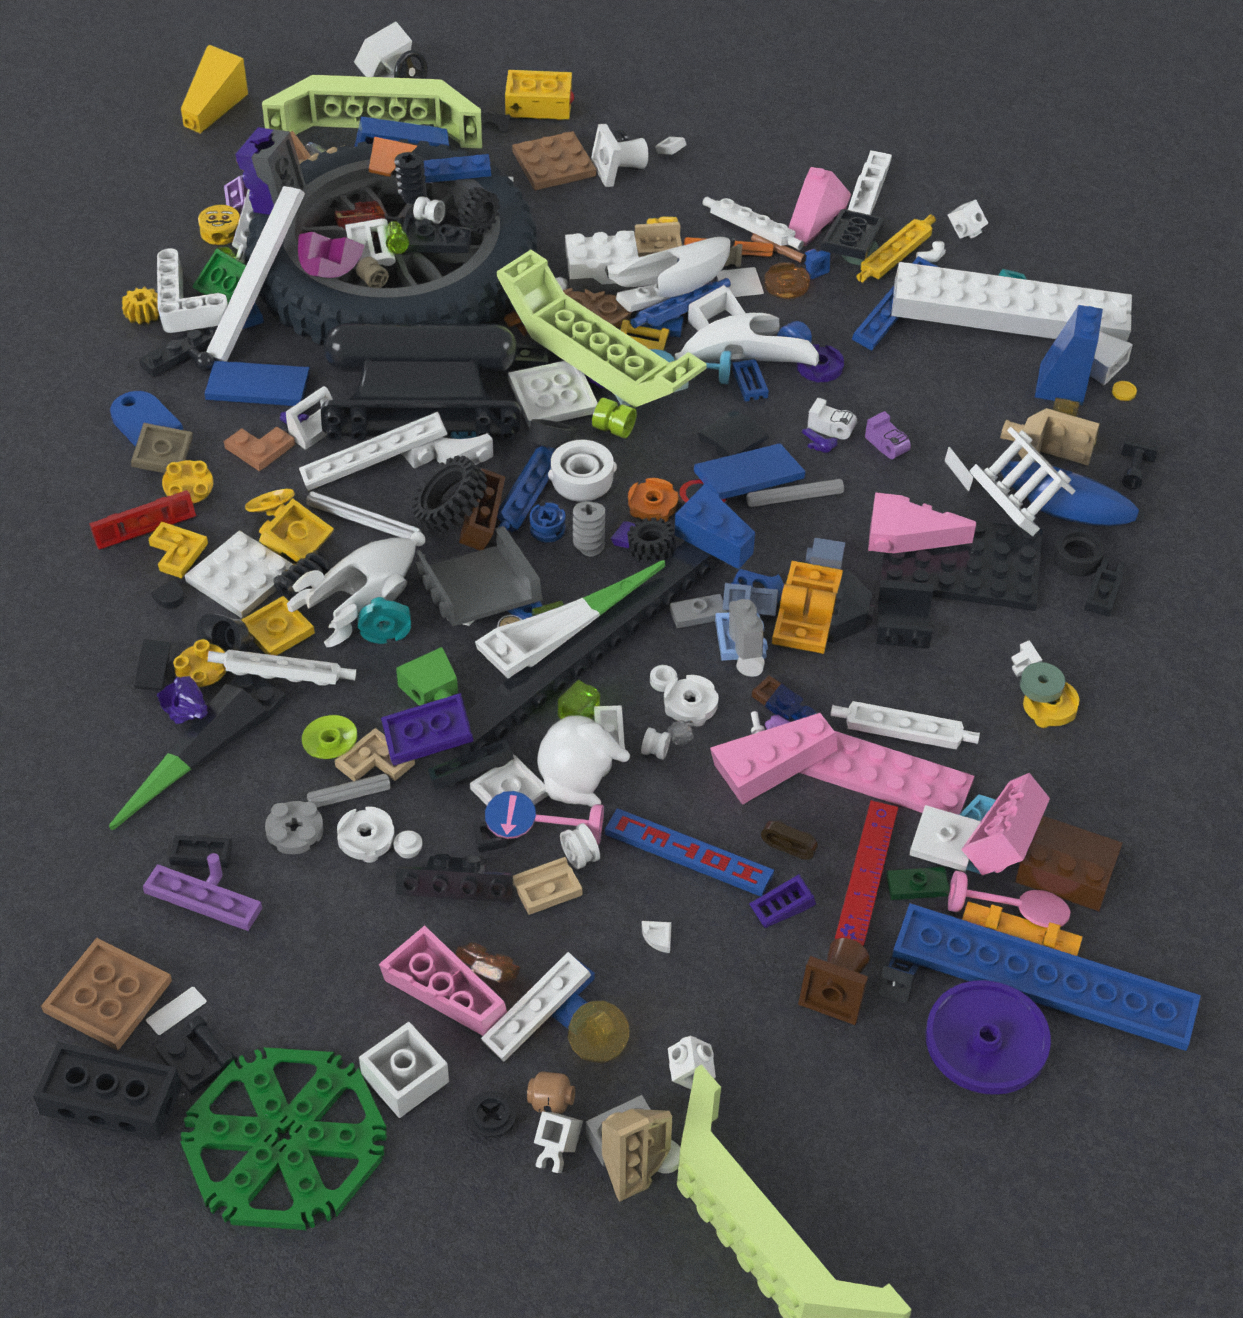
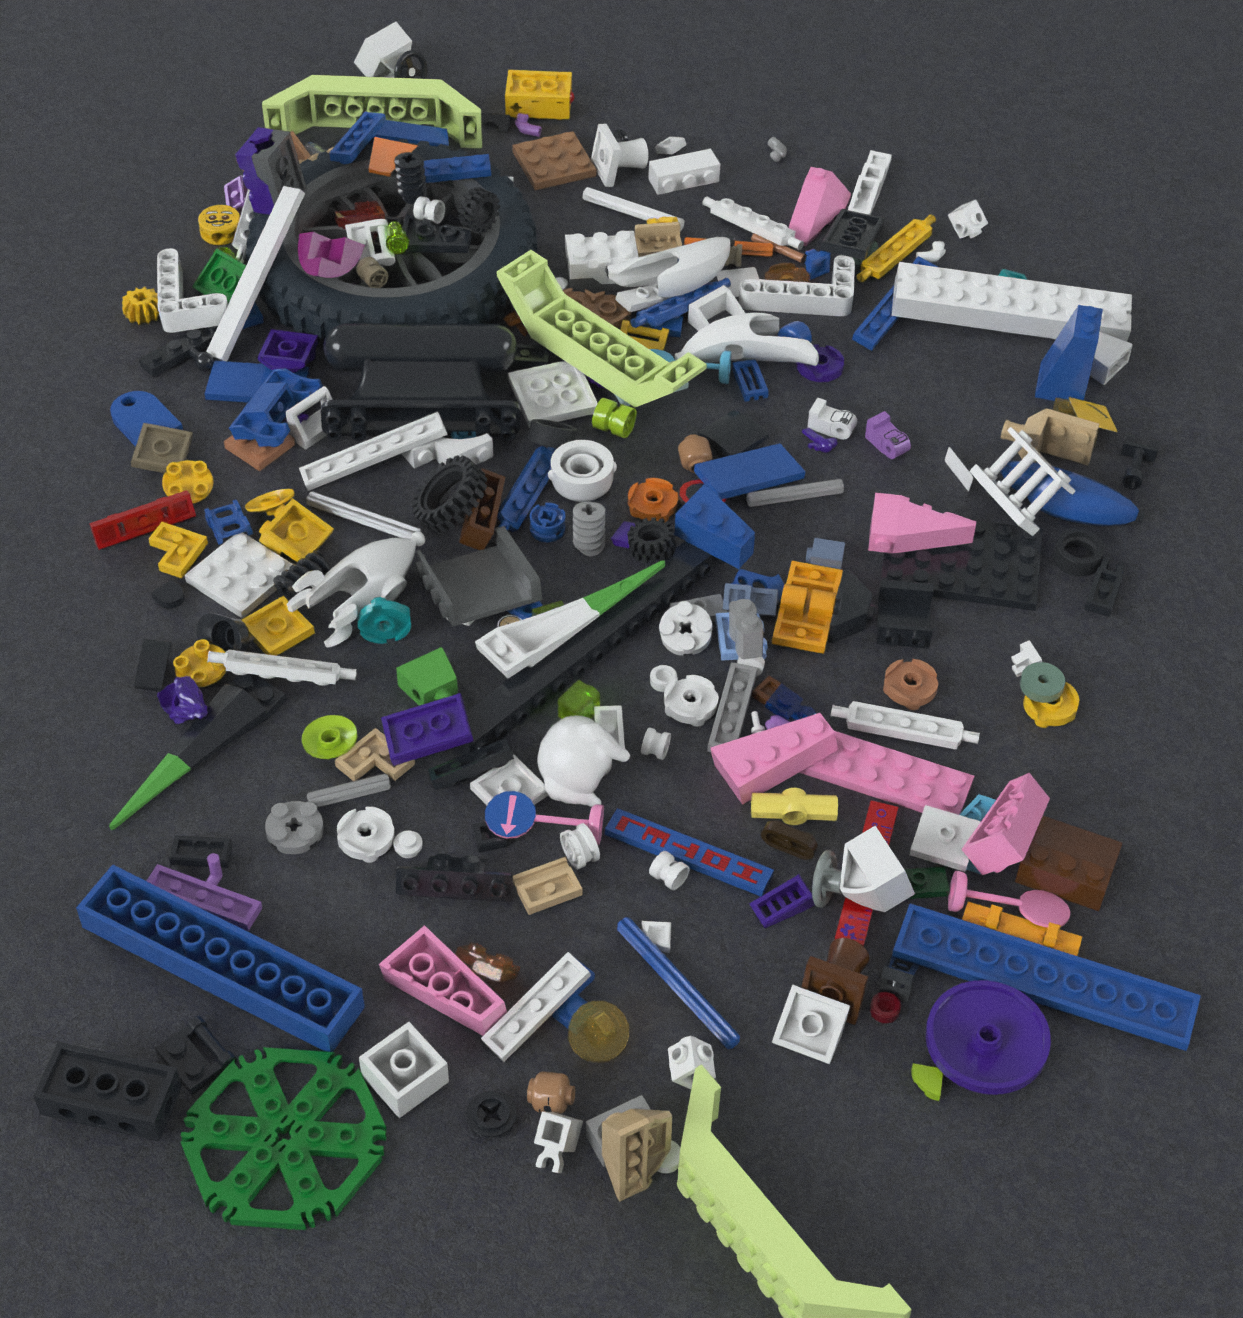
(106, 993): medium nougat plate -> none
(176, 1010): white sticker -> none
(214, 89): yellow slope -> none
(218, 523): none -> blue piece
(222, 958): none -> blue brick
(268, 408): none -> blue bracket
(288, 350): none -> dark purple slope
(357, 137): none -> blue plate
(526, 128): none -> medium lavender arm
(625, 206): none -> white axle
(669, 870): none -> white wheel
(678, 983): none -> blue axle
(681, 732): clear plate -> none
(684, 171): none -> white brick
(686, 643): none -> white plate
(694, 450): none -> medium nougat head
(733, 704): none -> light grey plate
(779, 149): none -> light grey arm
(794, 806): none -> light yellow piece
(803, 297): none -> white beam
(811, 1024): none -> white slope
(868, 874): none -> white piece
(885, 1007): none -> dark red tile
(910, 695): none -> nougat plate
(928, 1080): none -> lime tile
(1094, 413): none -> yellow sticker
(1124, 390): yellow piece -> none

